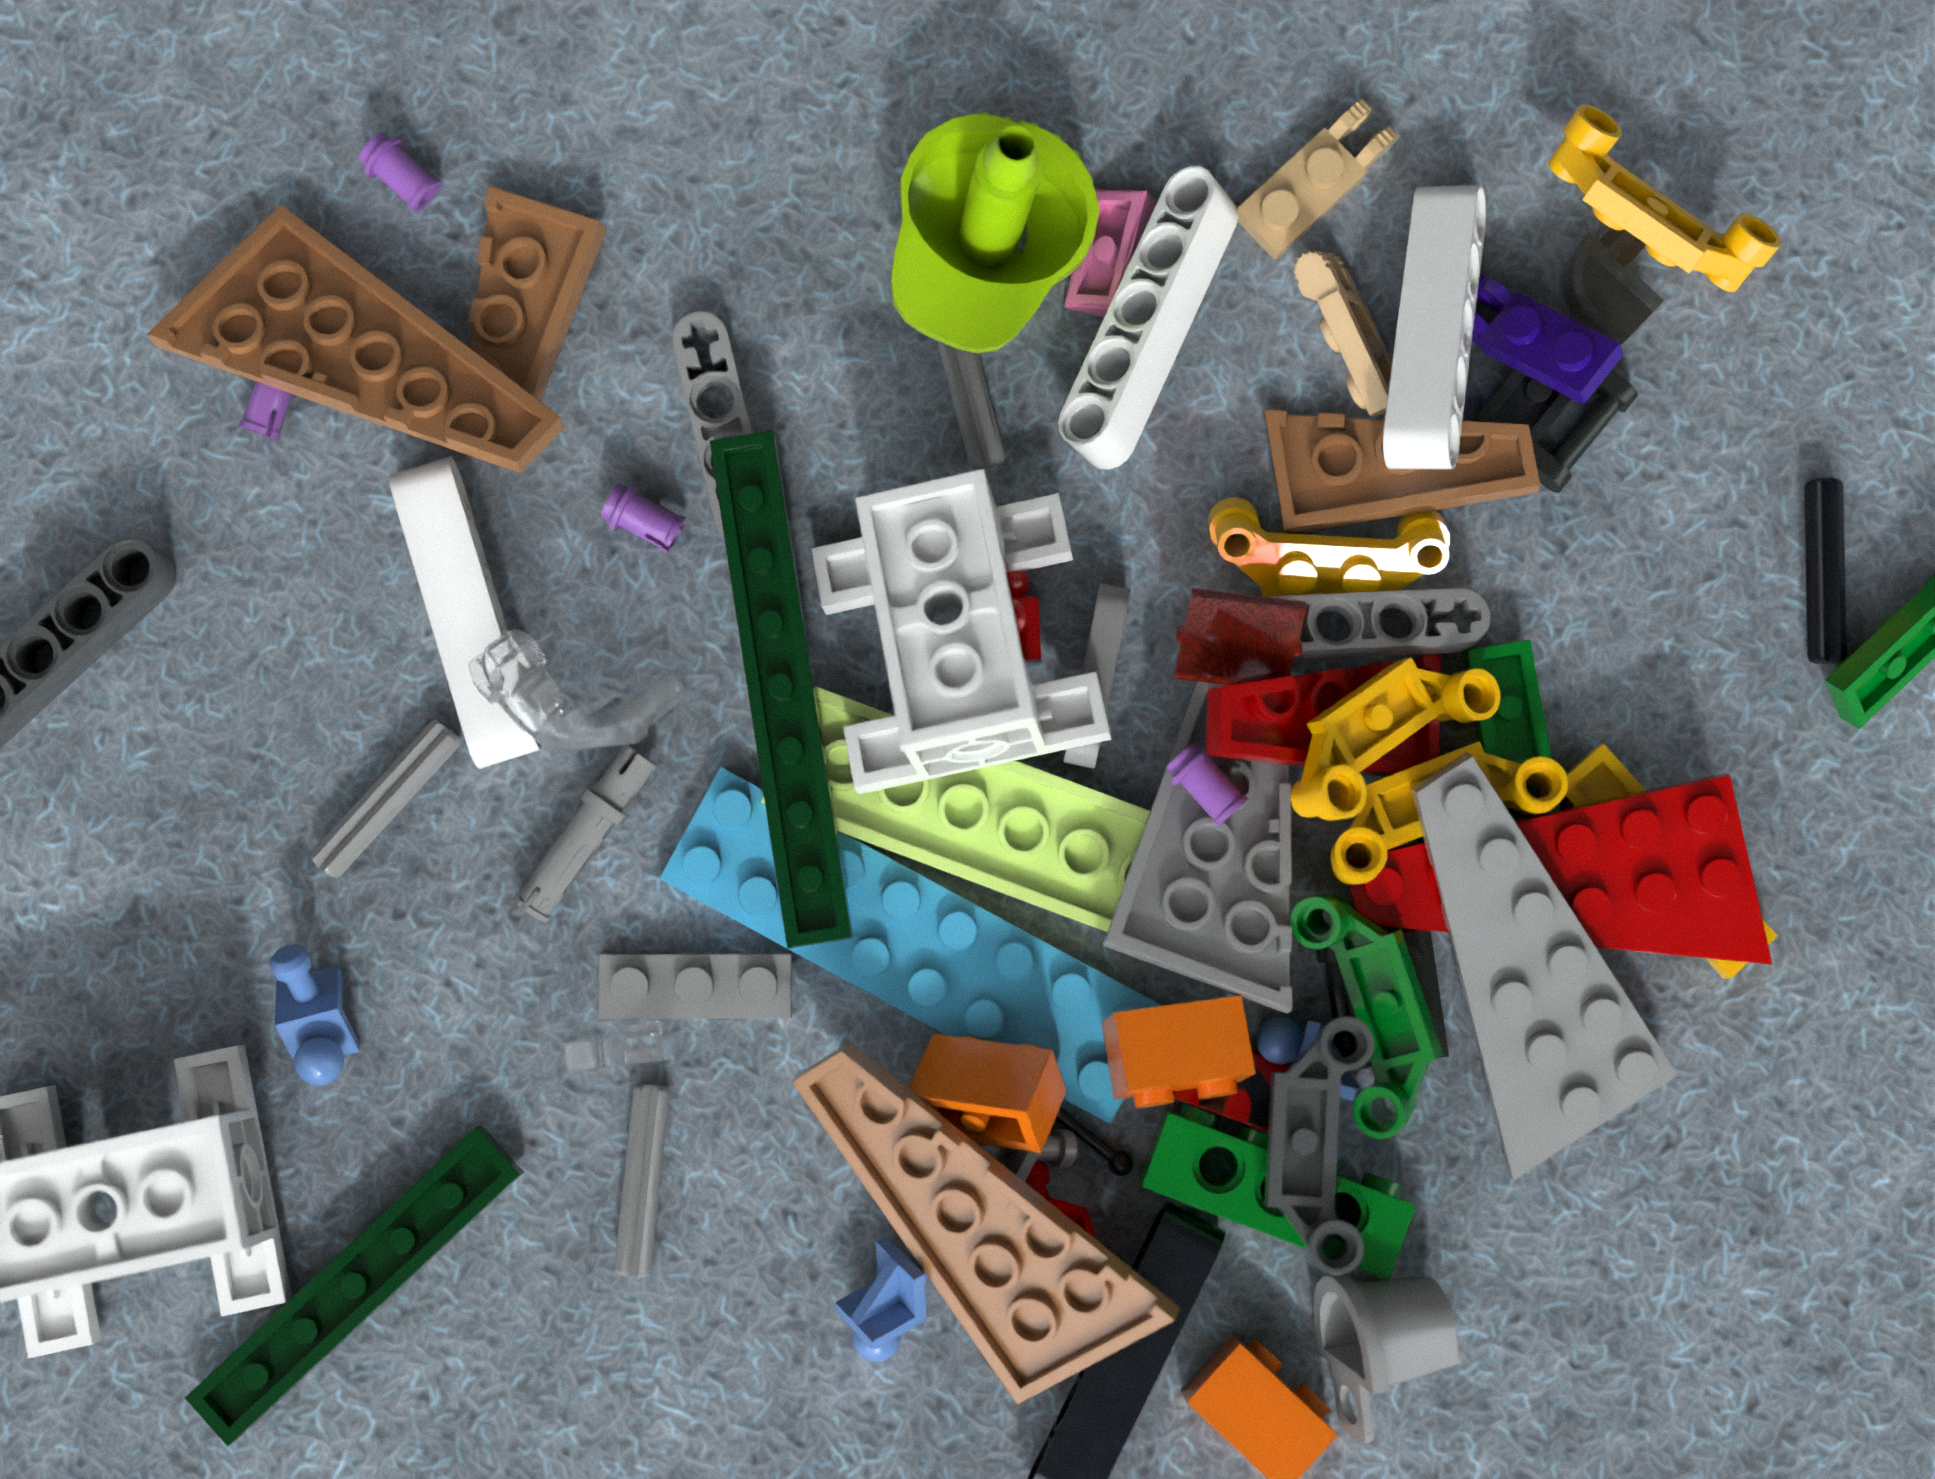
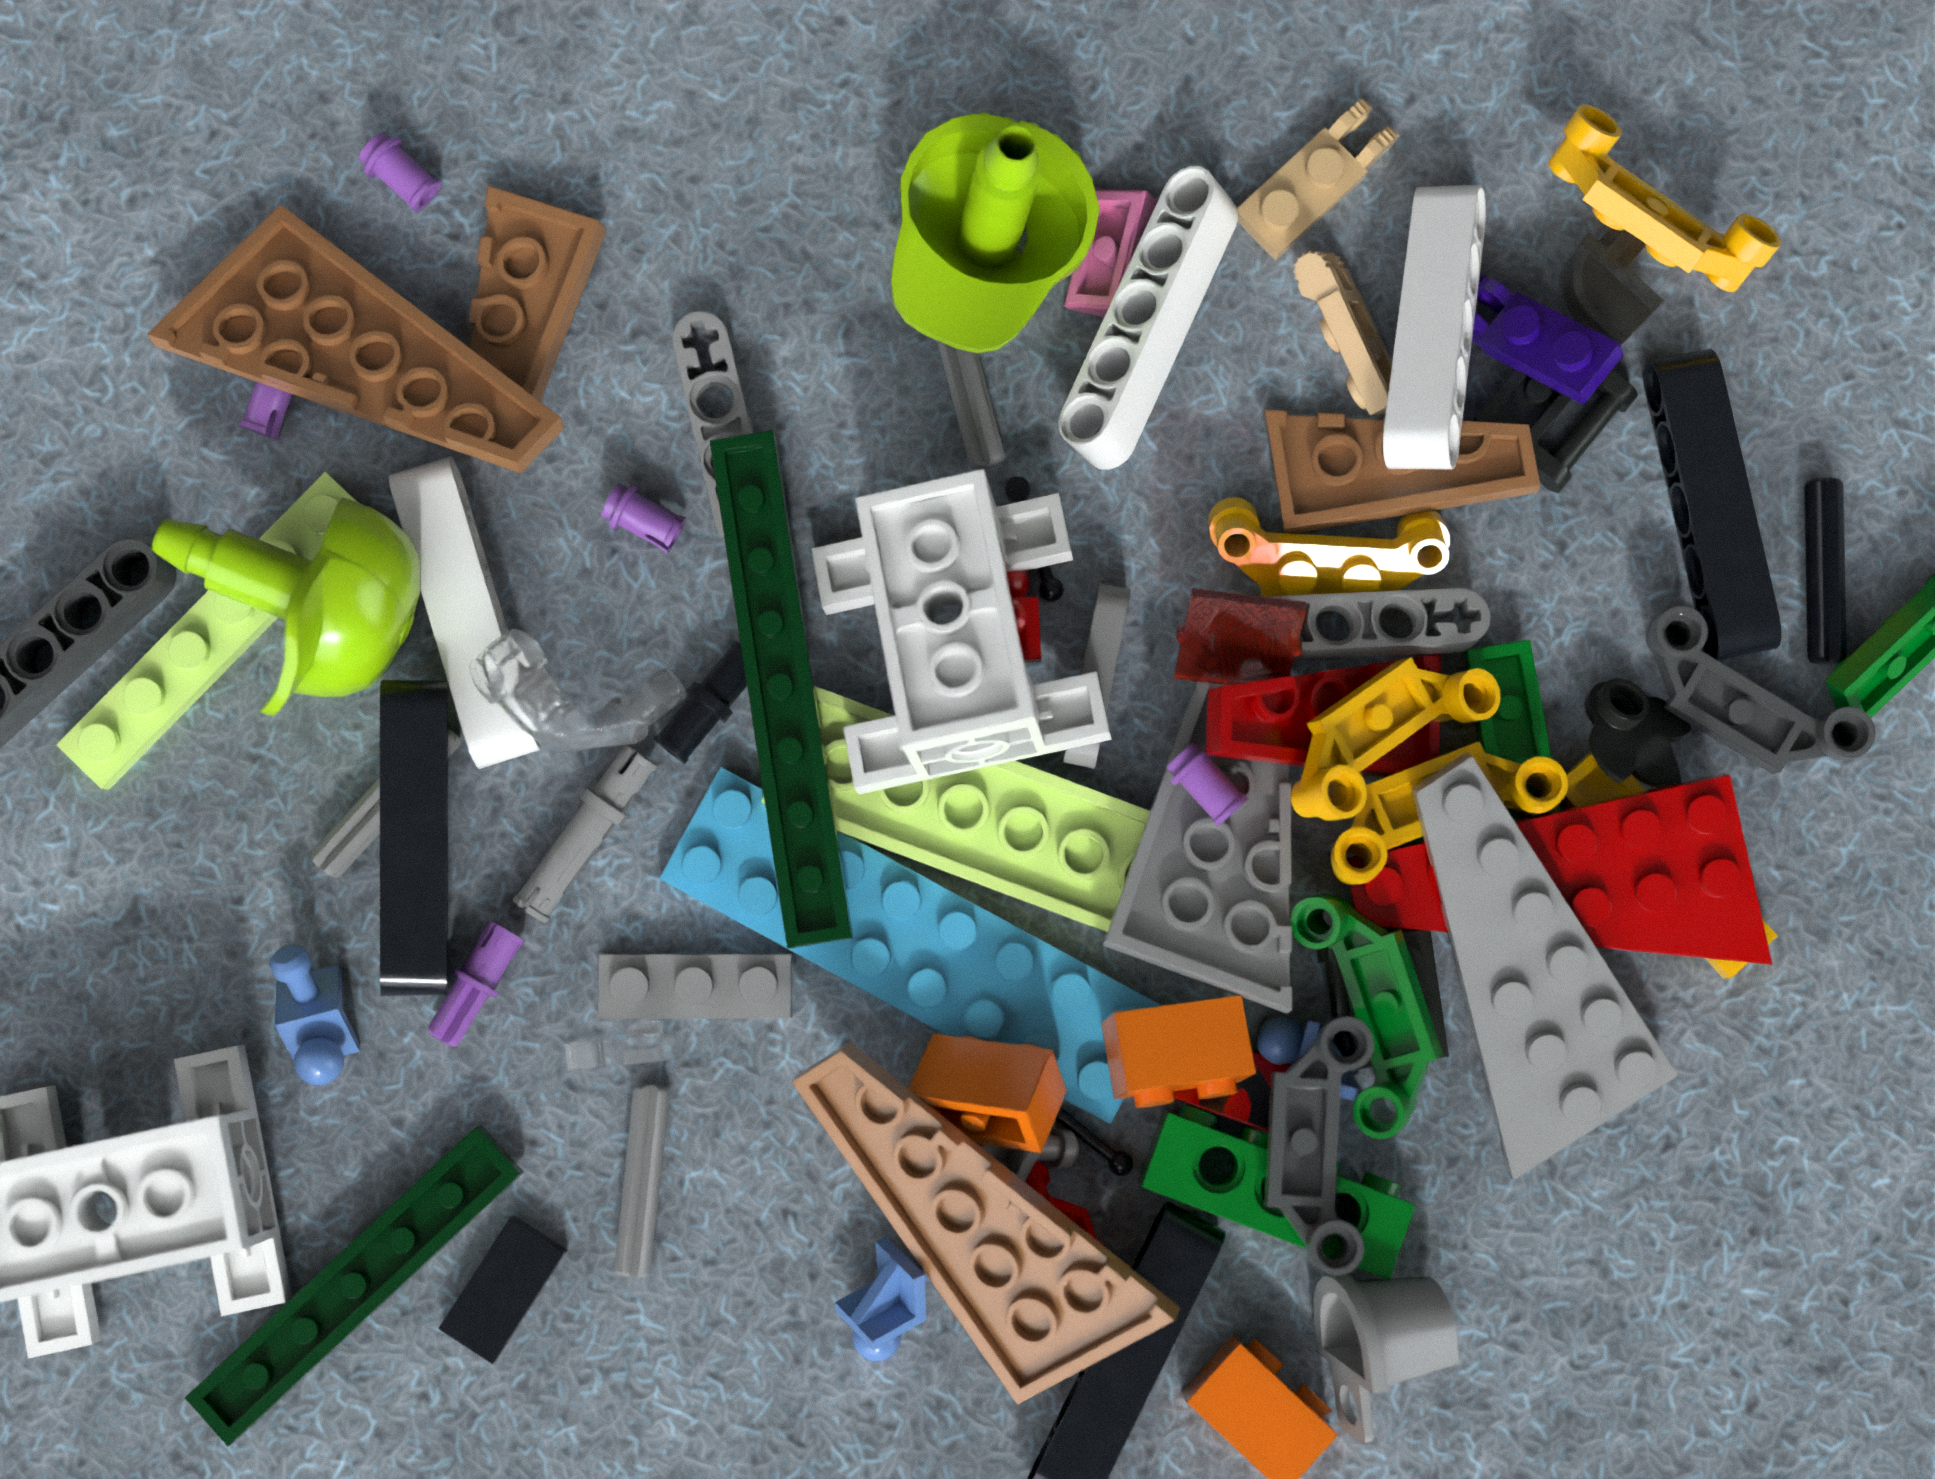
(189, 655): none -> yellowish green plate
(340, 610): none -> lime piece
(413, 837): none -> black beam
(474, 983): none -> medium lavender axle
(502, 1289): none -> black tile
(705, 706): none -> black pin
(1050, 588): none -> black hinge
(1633, 733): none -> pearl dark grey plate
(1712, 503): none -> black beam
(1740, 710): none -> dark grey plate

